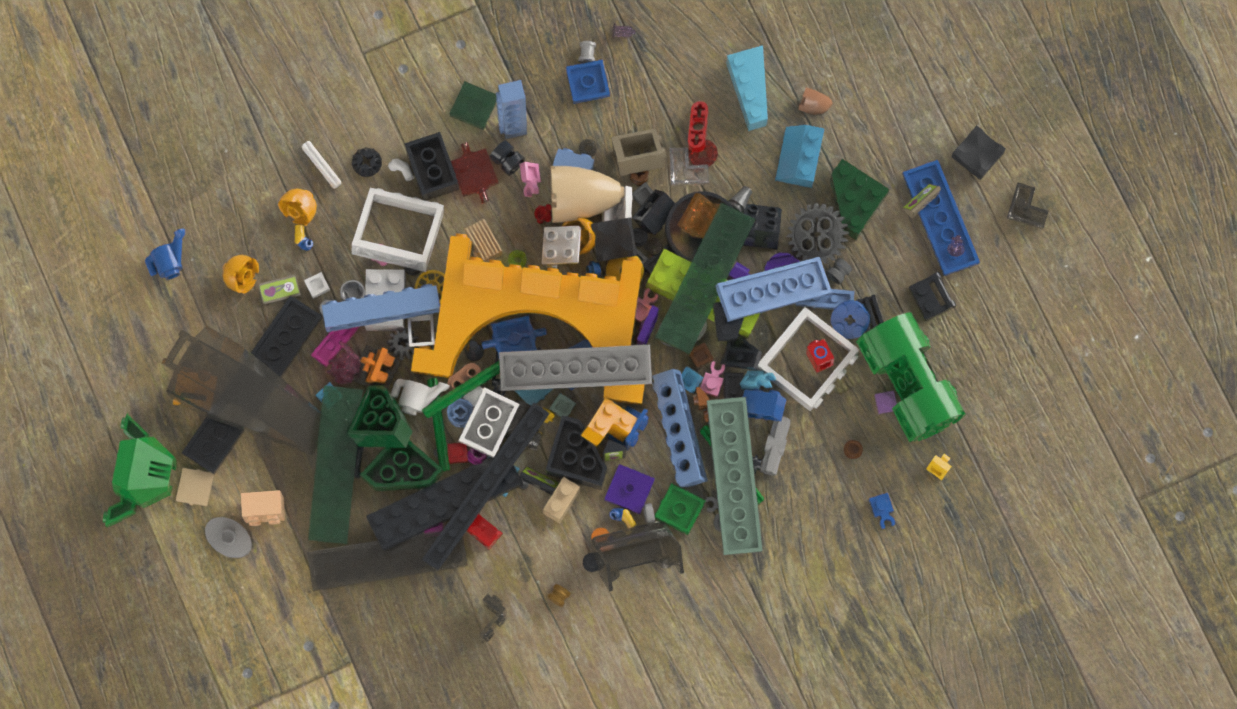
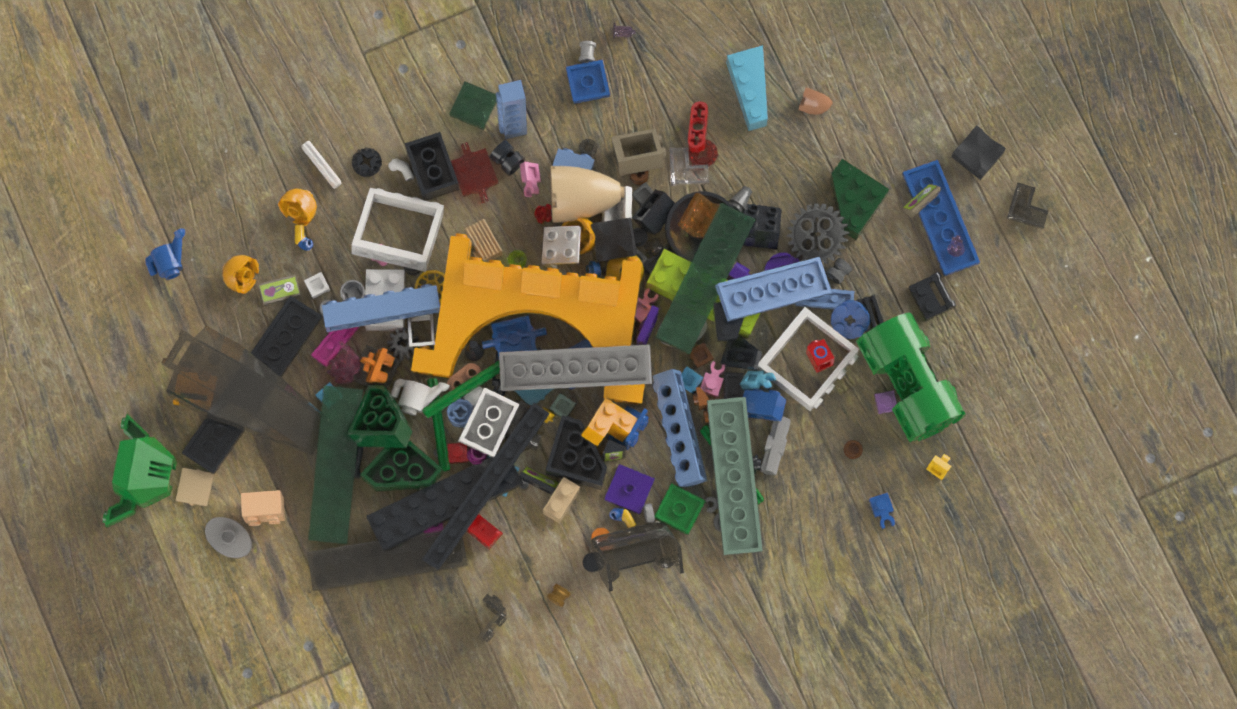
(799, 155): dark azure slope -> none

